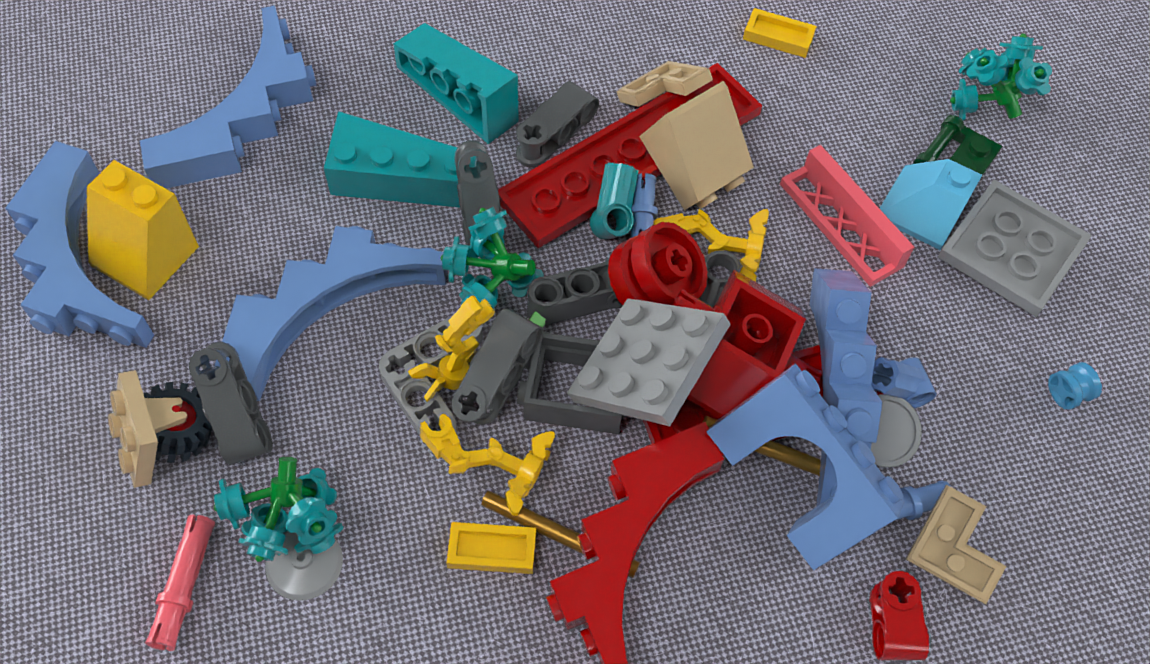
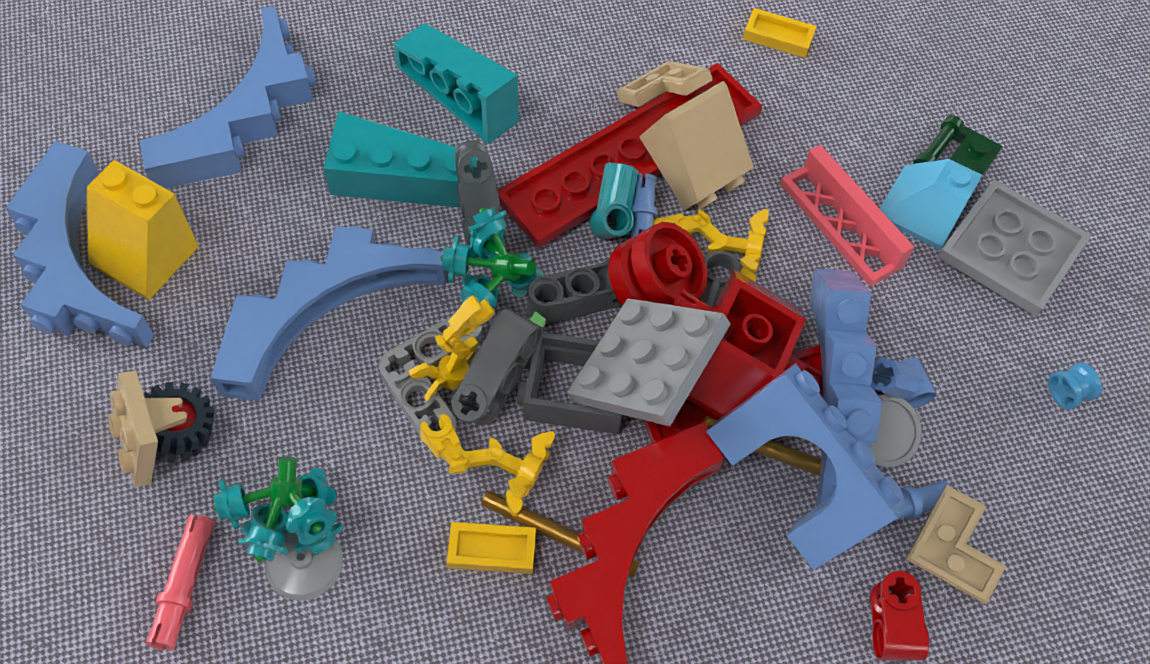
(230, 404): dark grey piece -> none
(554, 123): dark grey piece -> none
(1006, 74): teal plant -> none

